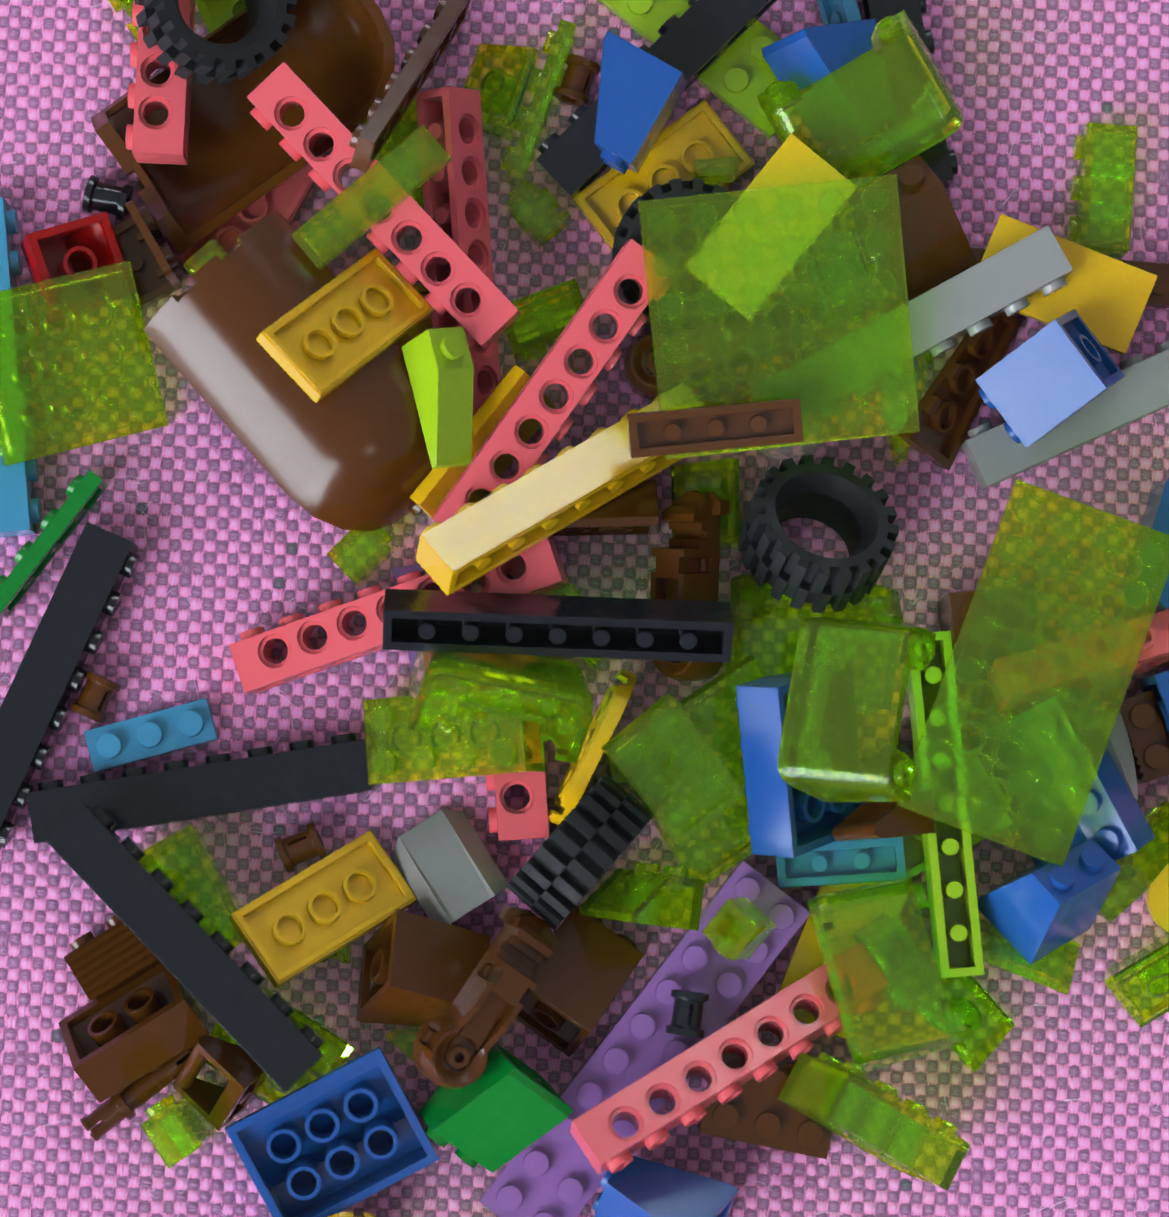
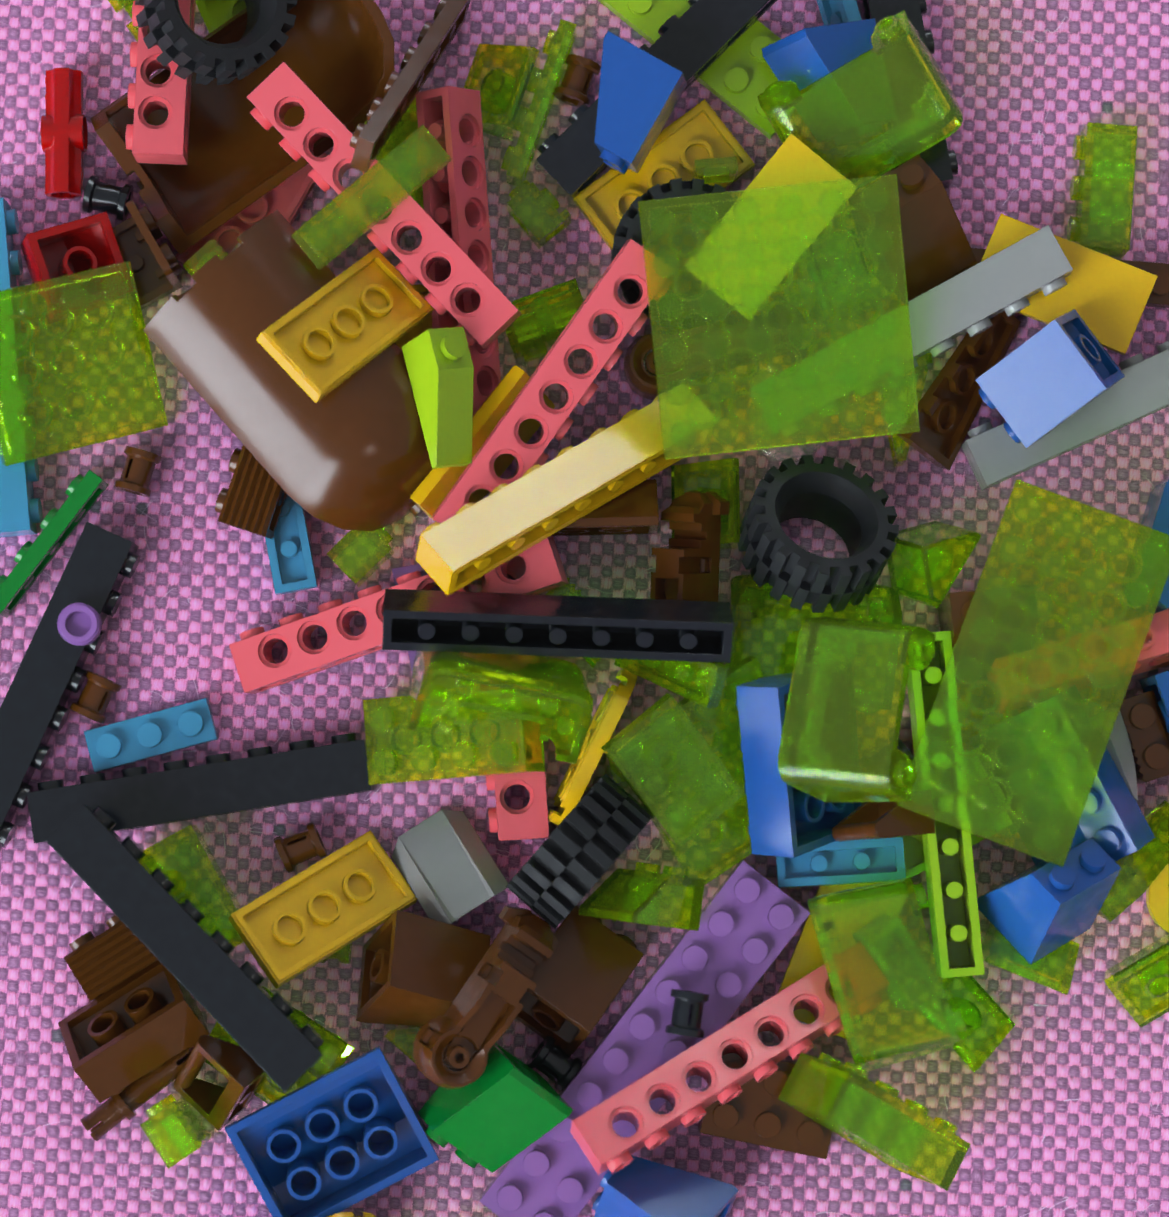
(64, 133): none -> red piece
(79, 624): none -> medium lavender tile
(137, 471): none -> reddish brown bush
(252, 498): none -> reddish brown brick
(291, 551): none -> dark azure plate
(554, 1063): none -> black bush
(693, 680): none -> clear neon green plate
(715, 427): reddish brown plate -> none
(738, 929): clear neon green brick -> none
(929, 560): none -> clear neon green slope

